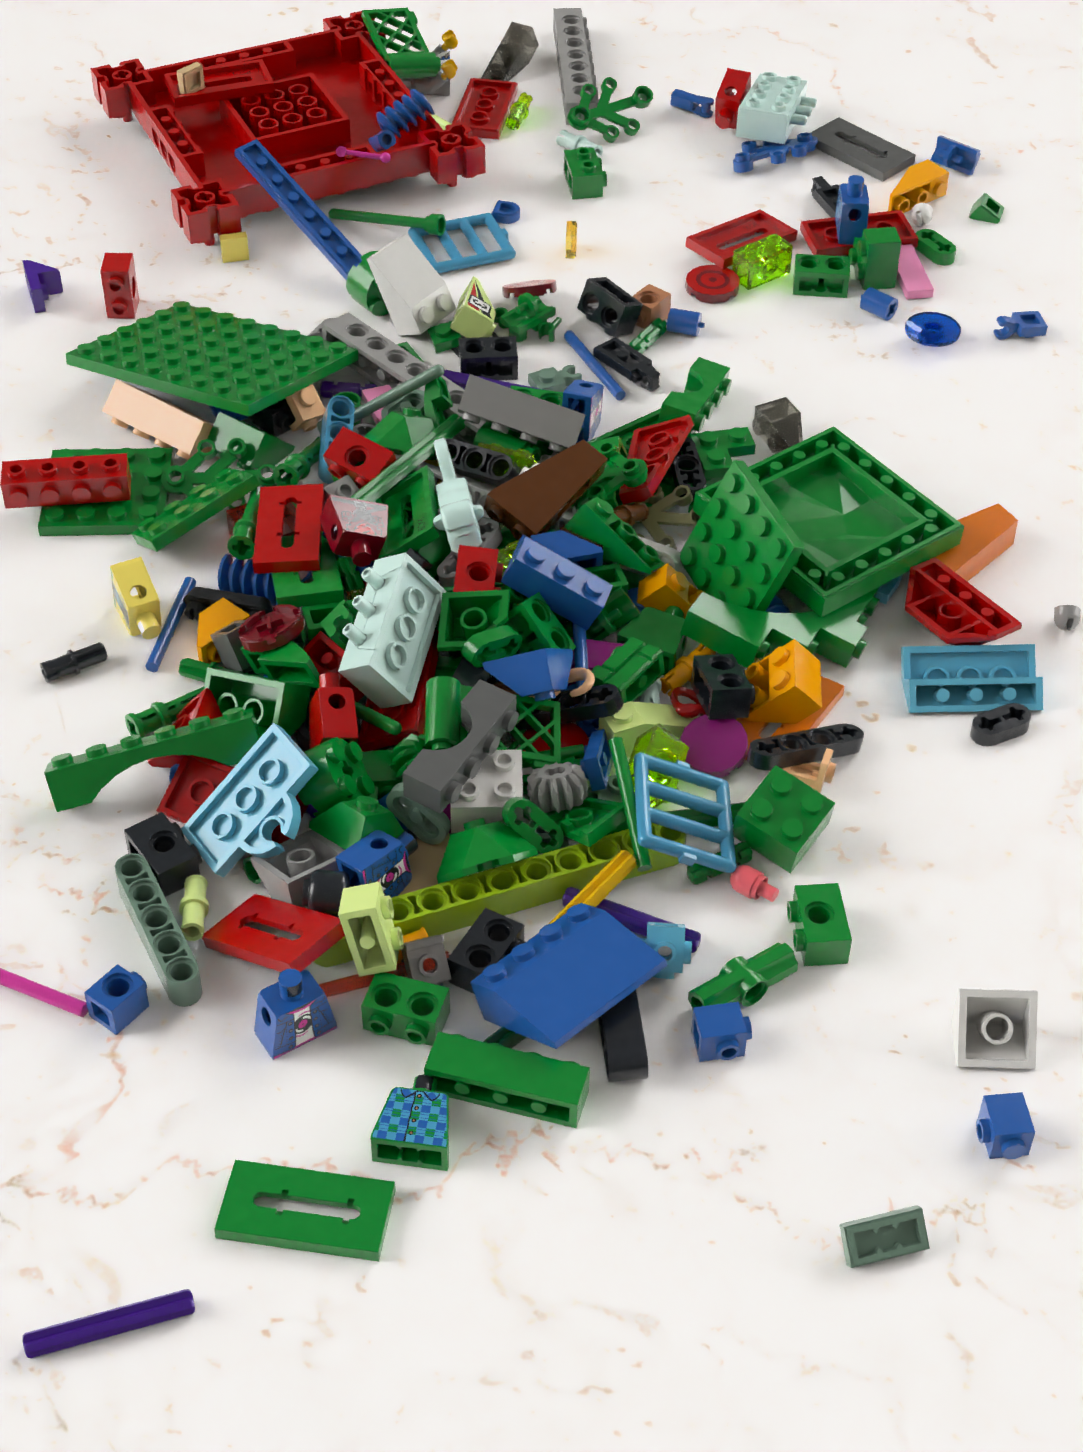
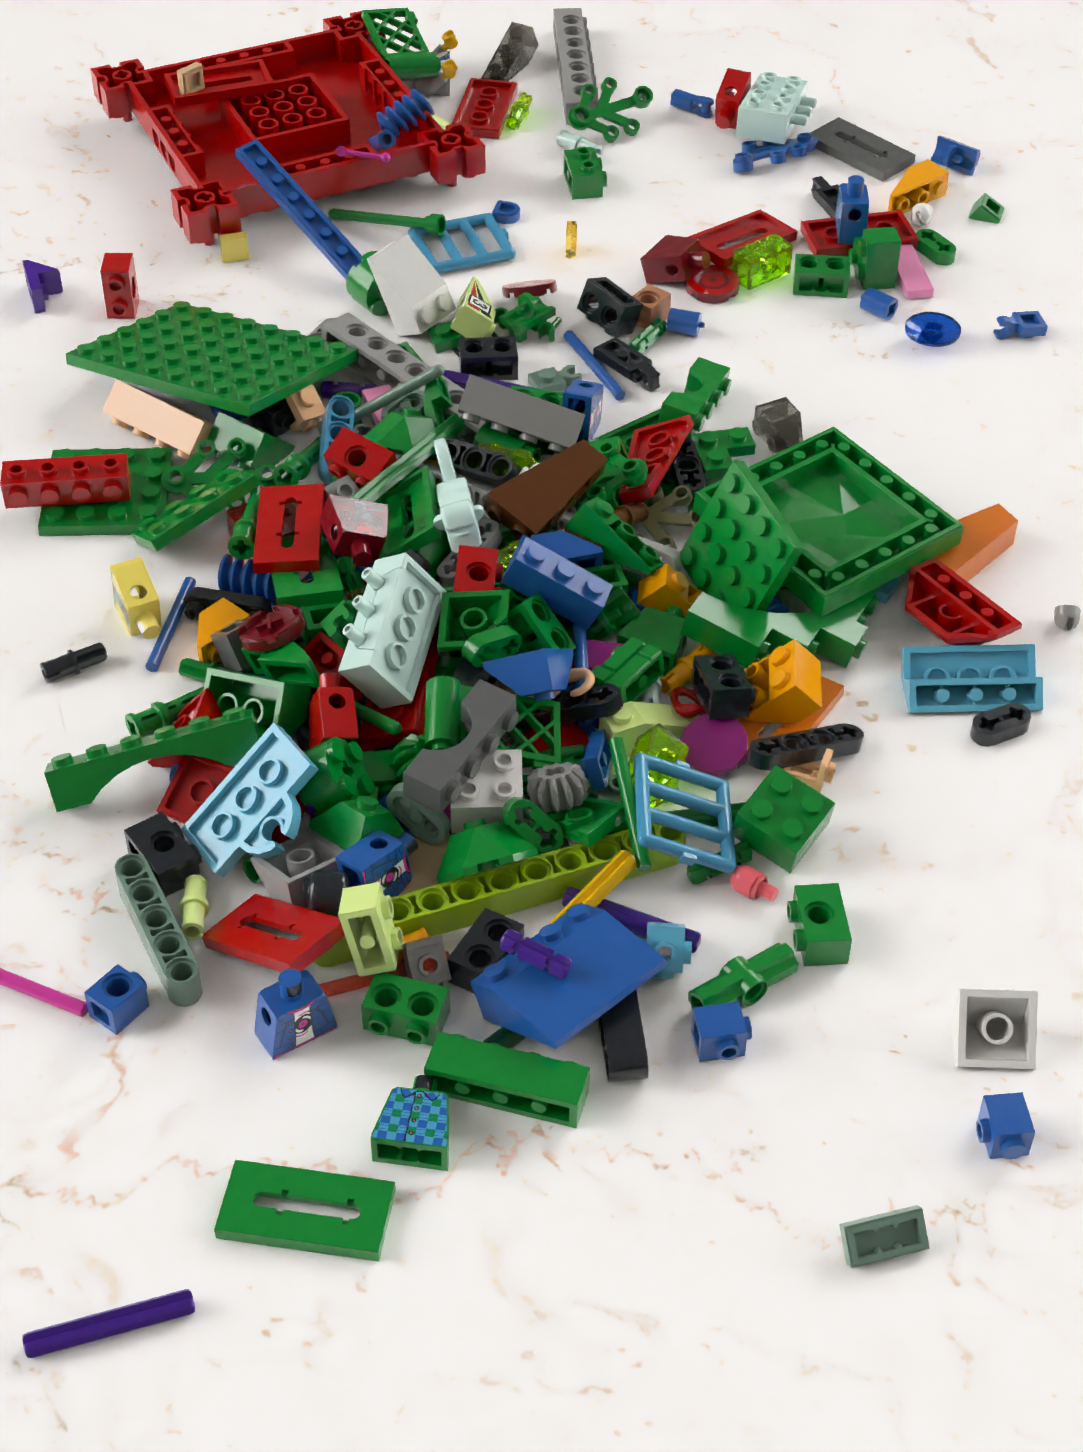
(535, 953): none -> dark purple axle
(674, 259): none -> dark red torso

